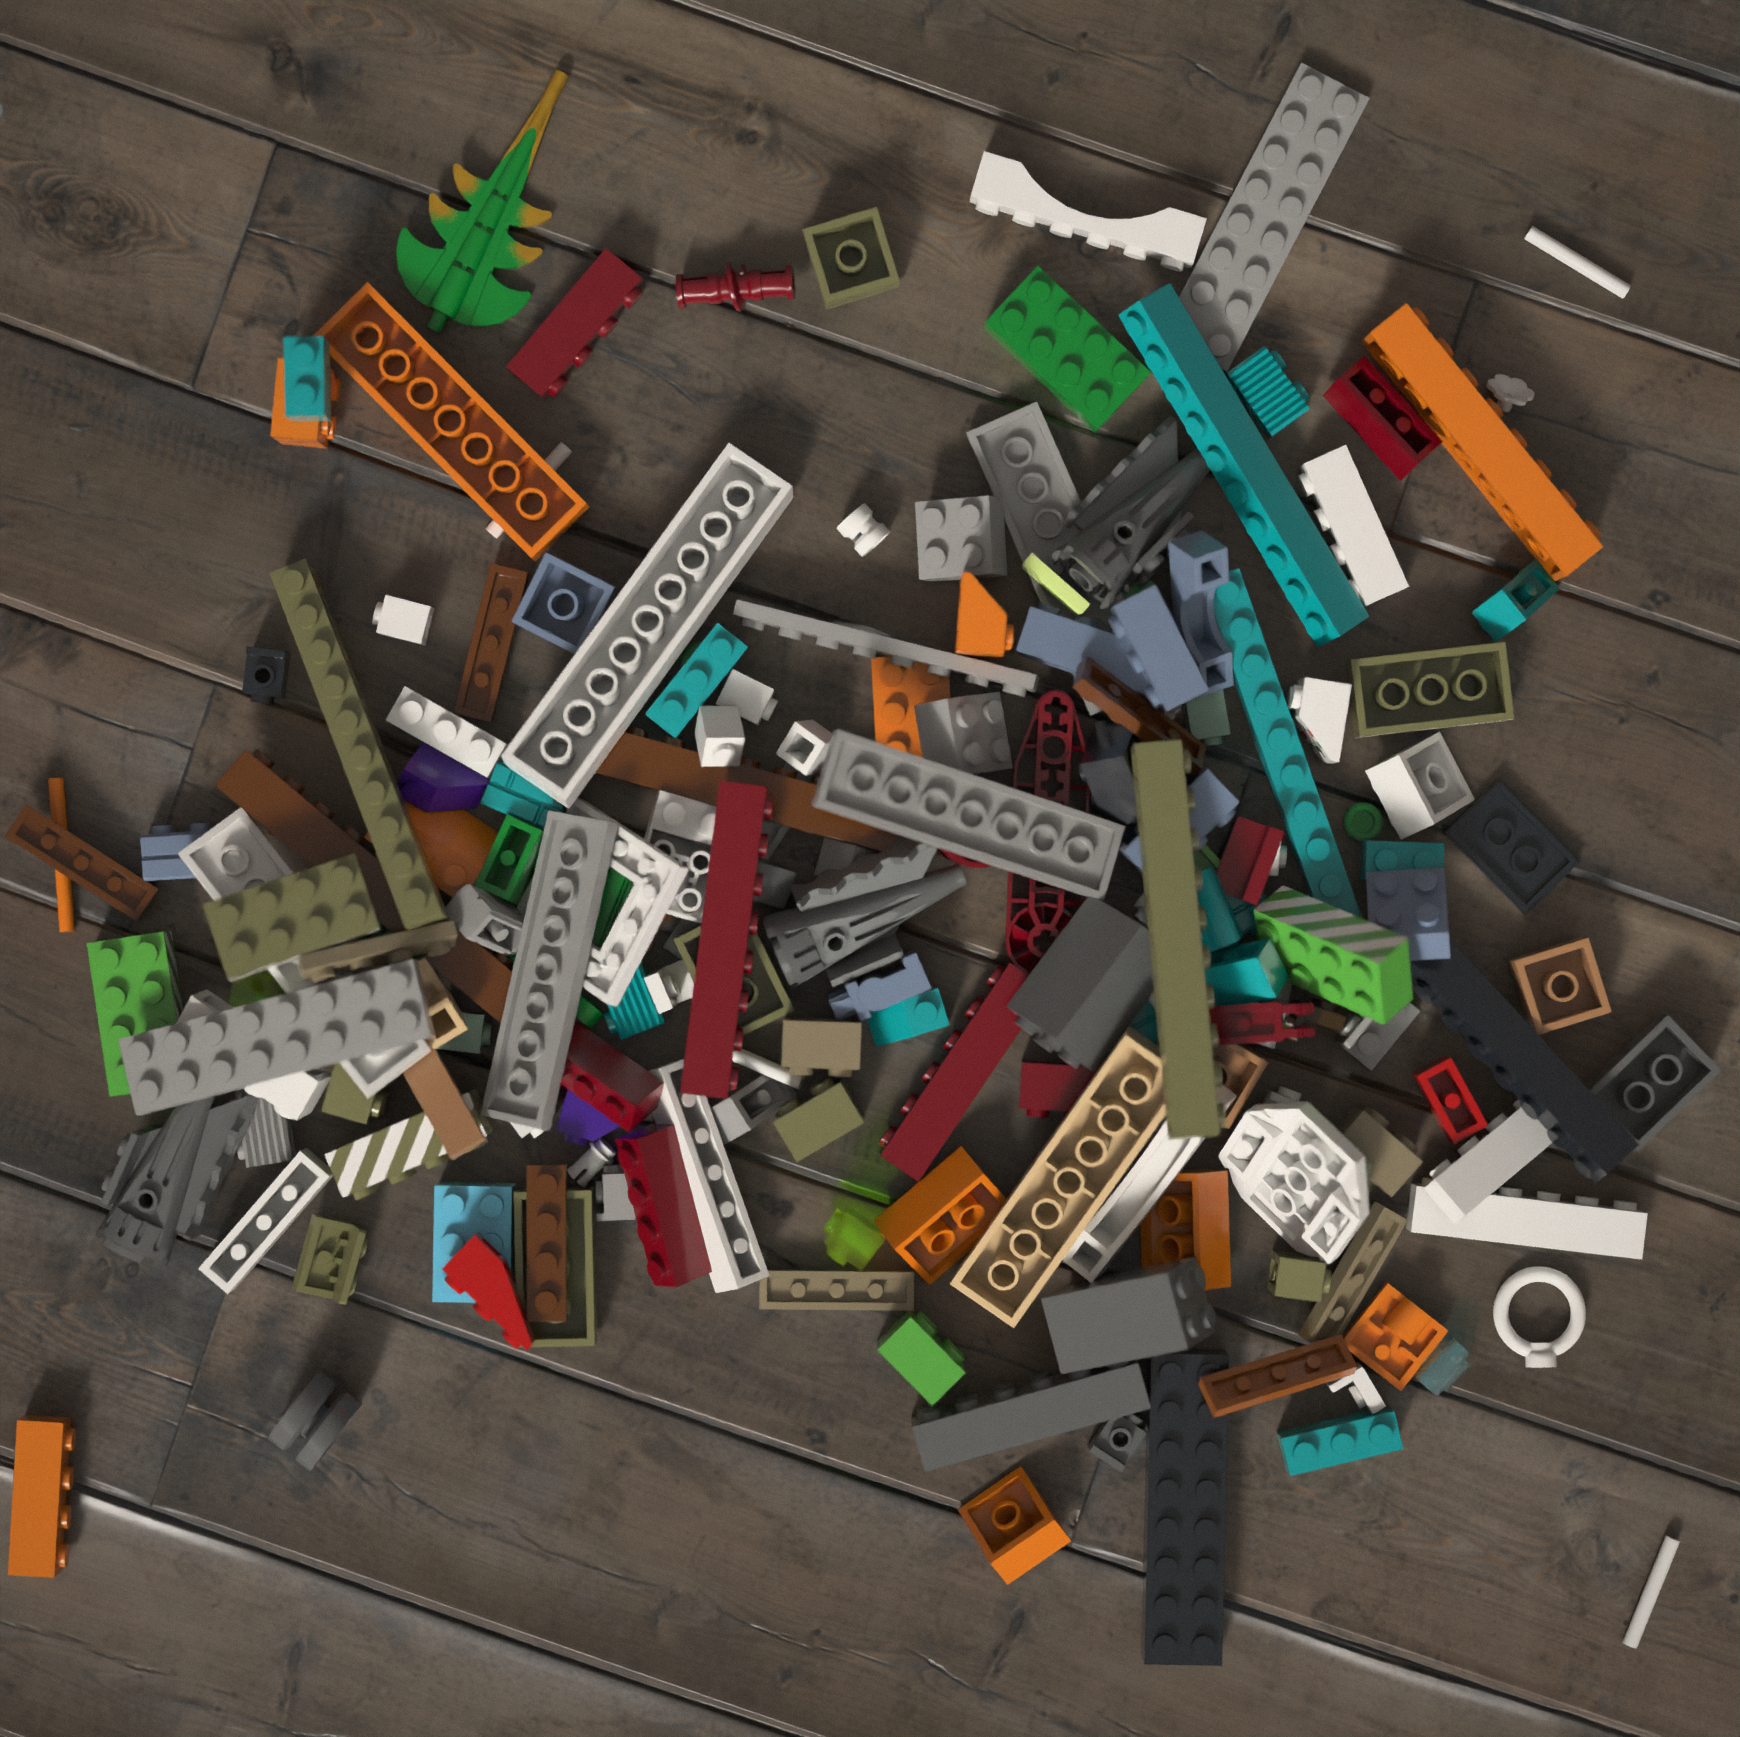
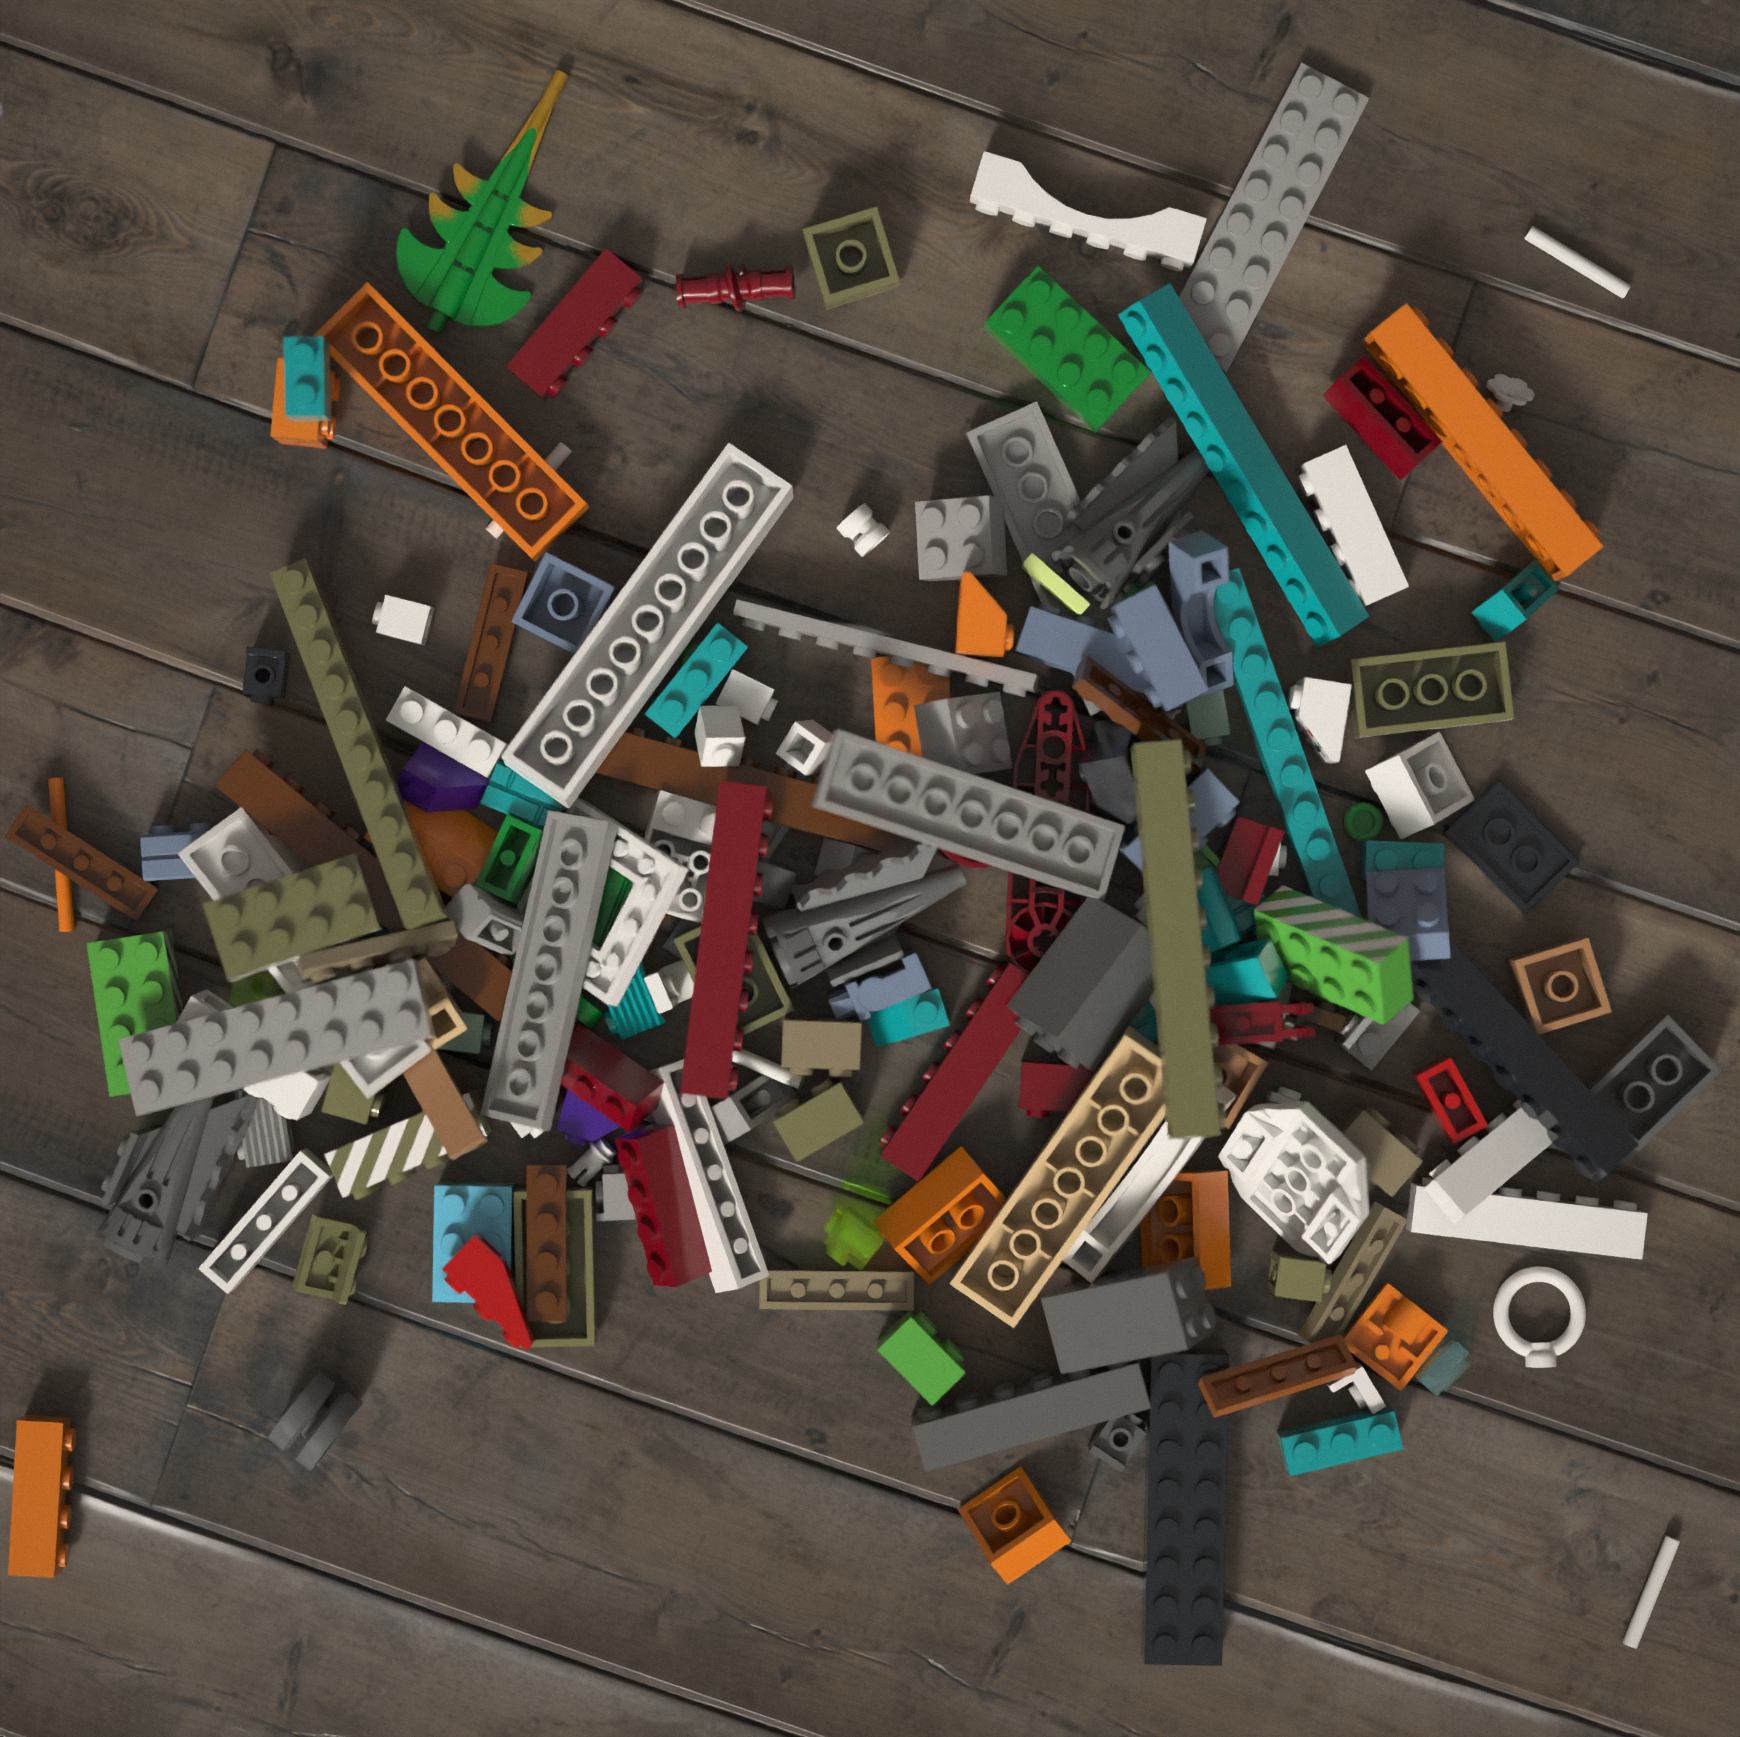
(1268, 391): teal brick -> none

